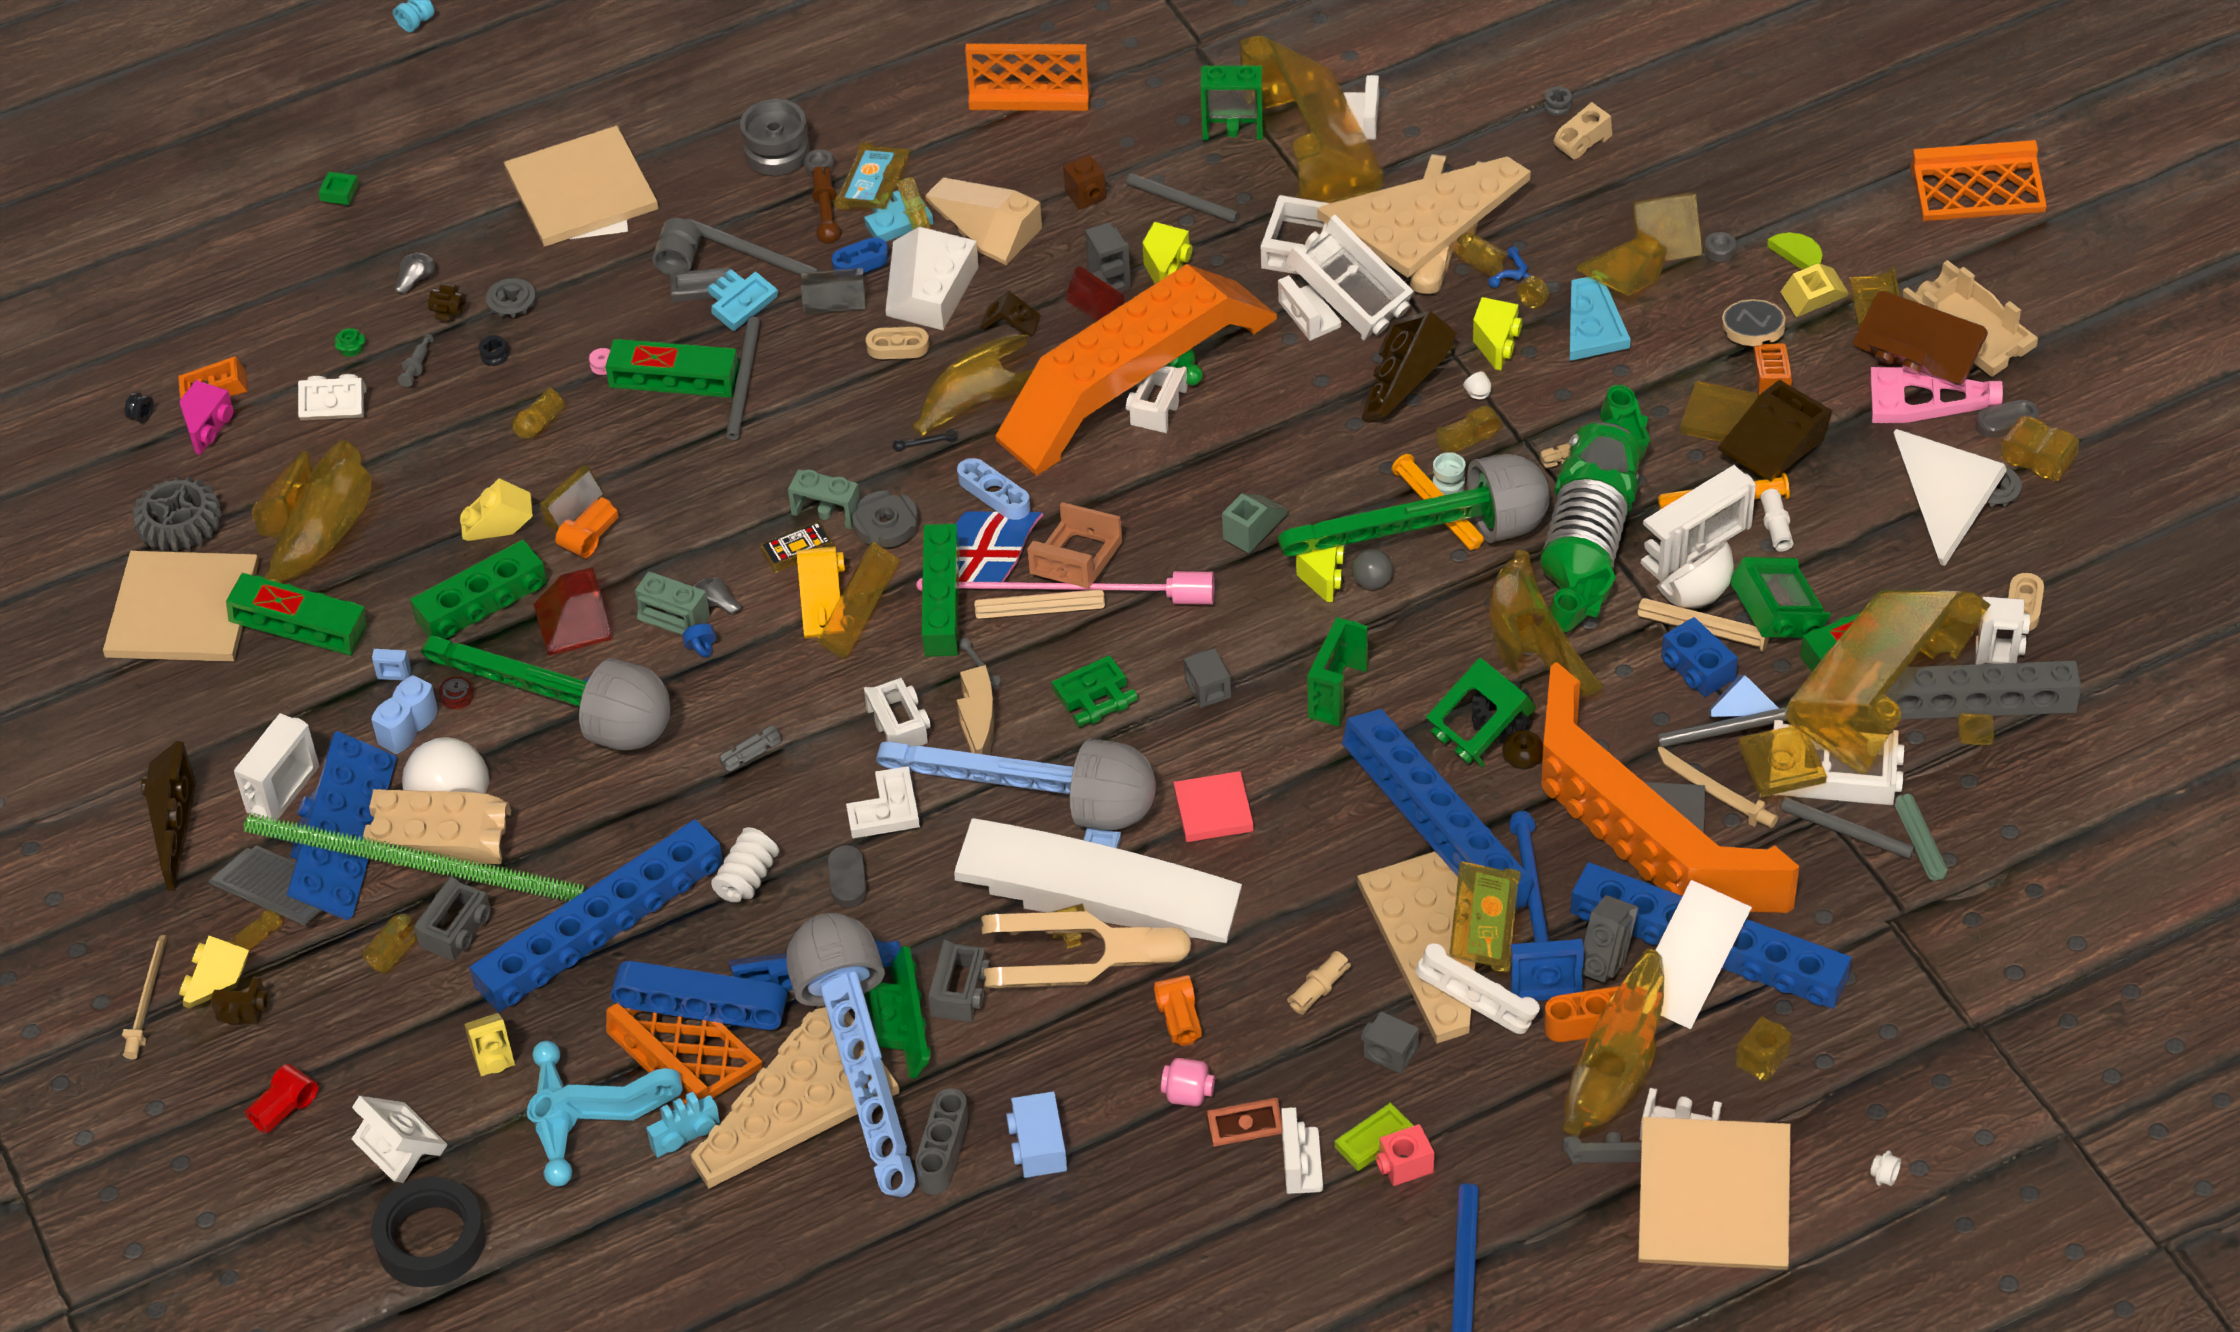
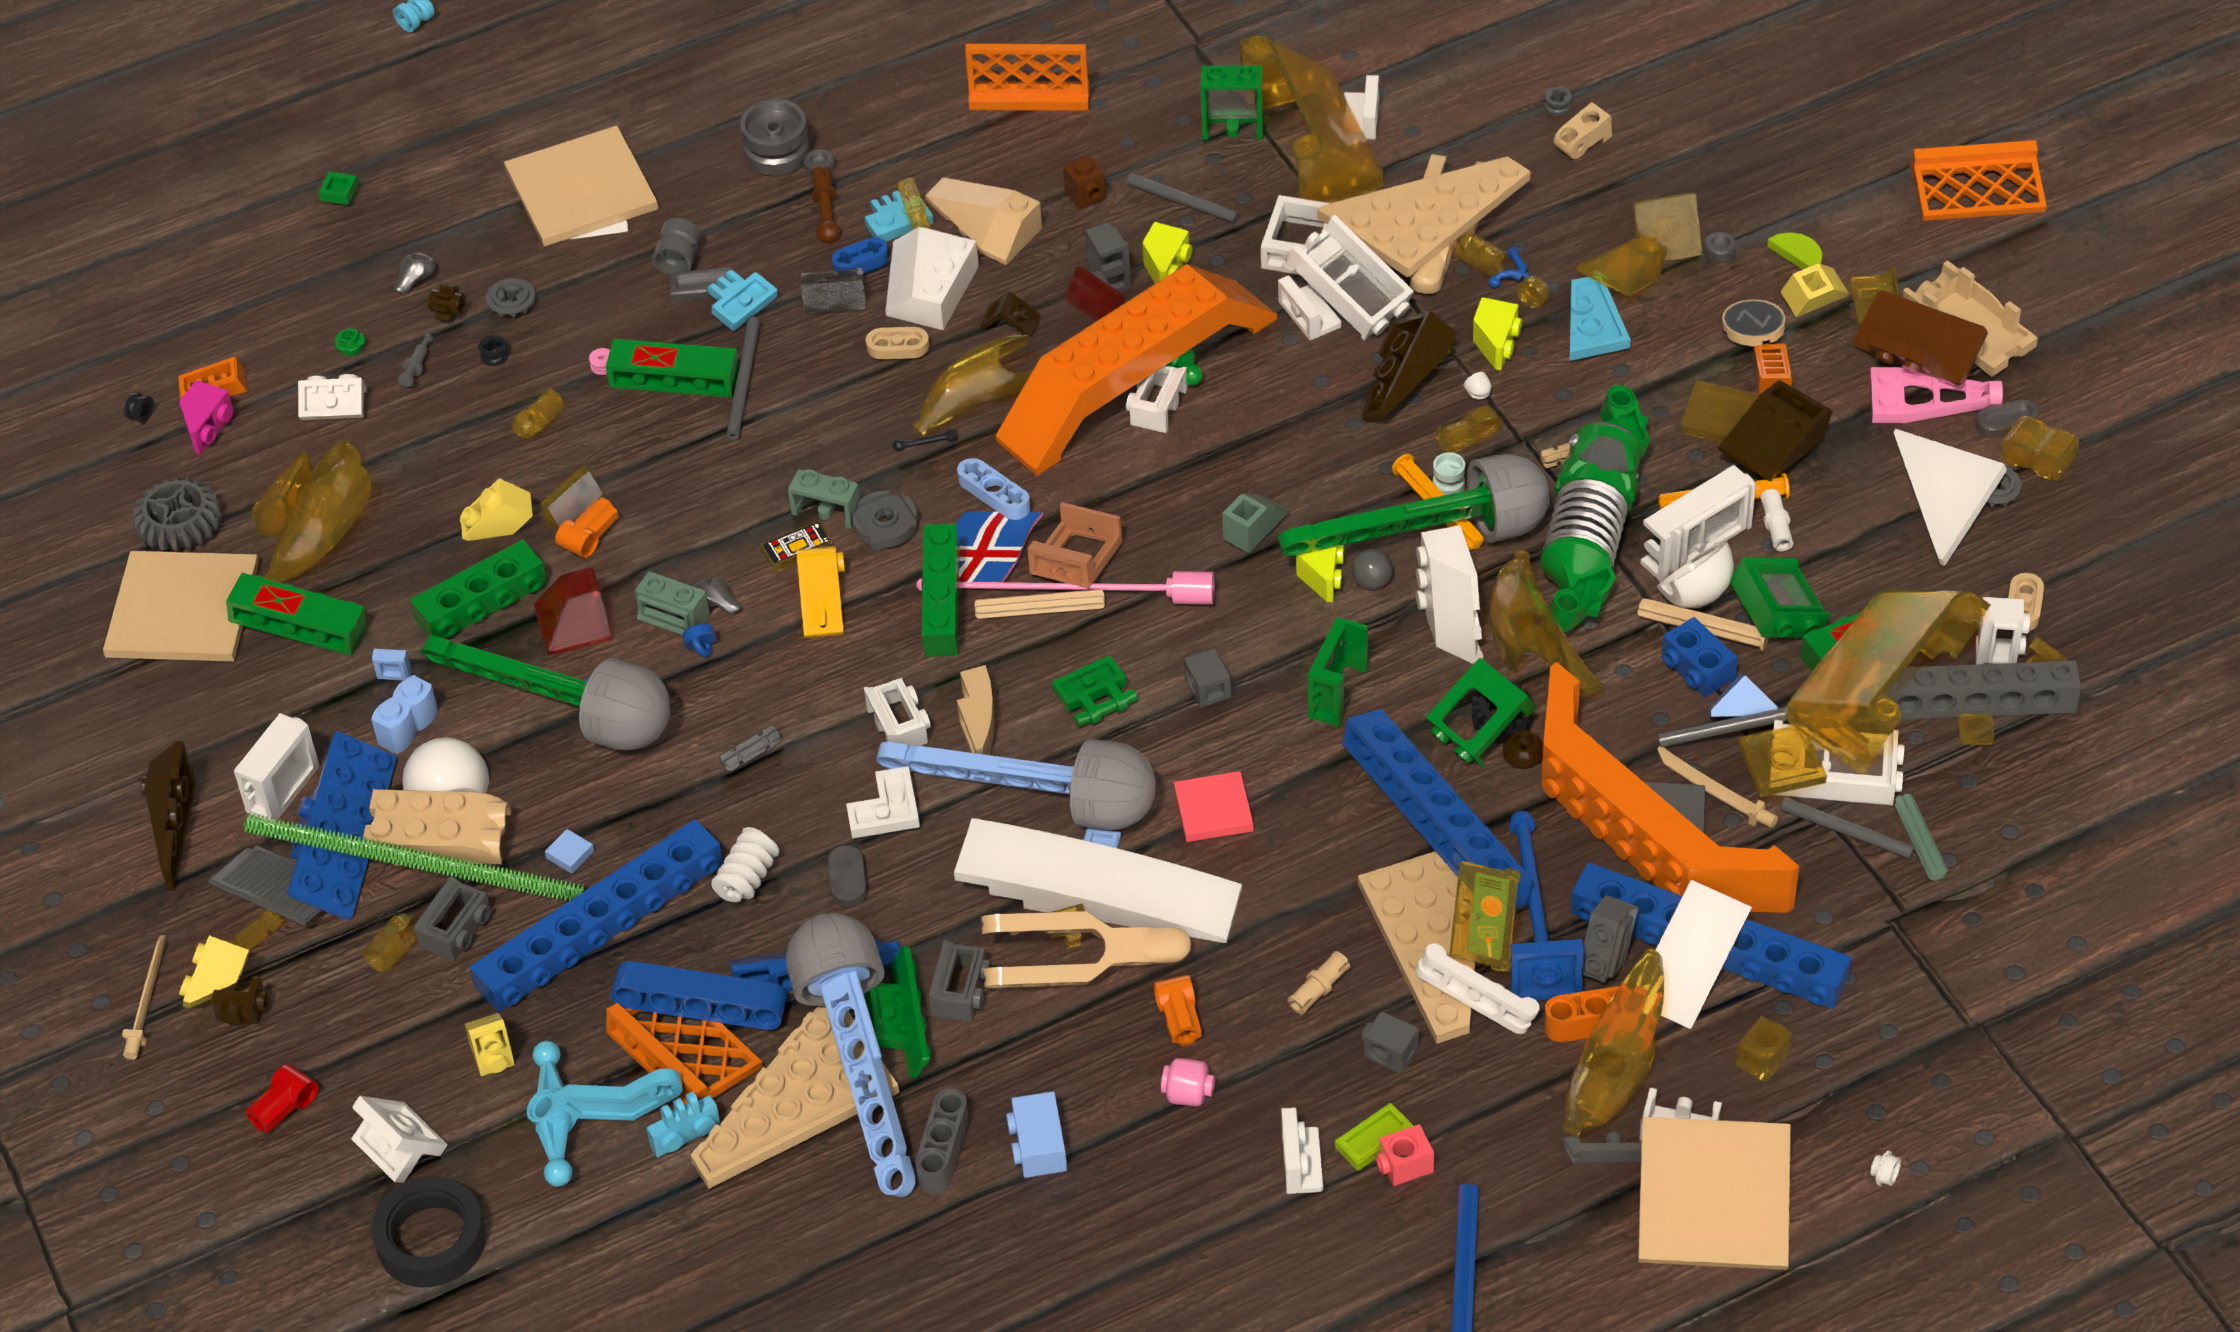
(456, 692): tile -> none
(569, 851): none -> light blue tile
(753, 249): dark grey piece -> none
(858, 600): clear yellow tile -> none
(872, 177): door -> none
(965, 644): dark grey hinge -> none
(1244, 1122): copper slope -> none
(1449, 592): none -> white wedge
(2044, 652): none -> clear yellow tile

